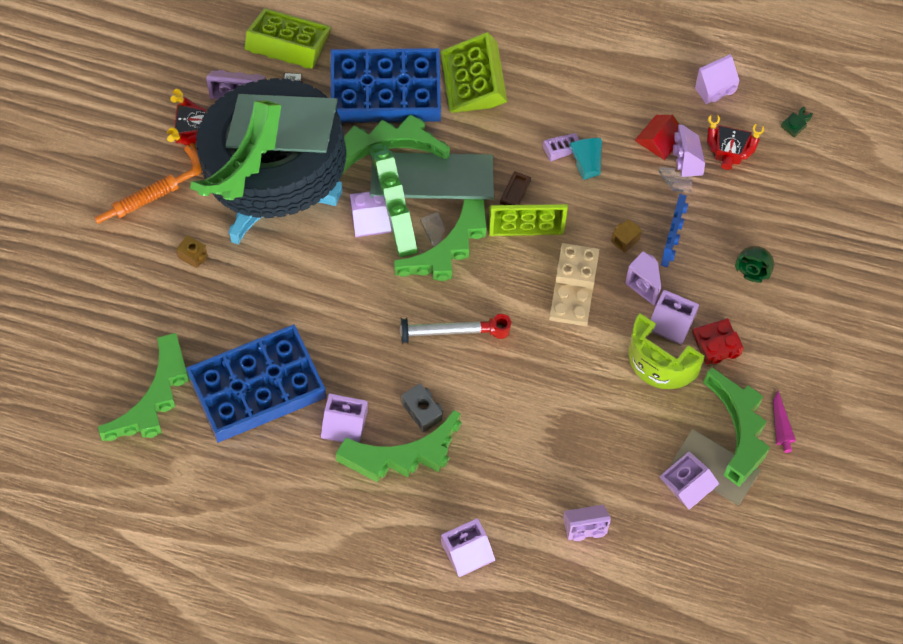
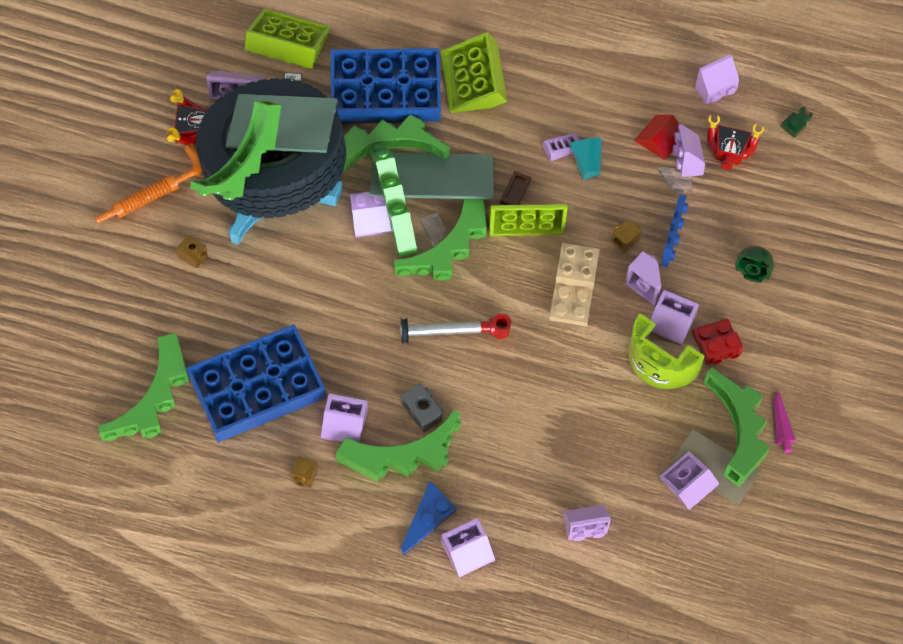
(304, 472): none -> pearl gold brick
(430, 514): none -> blue wing

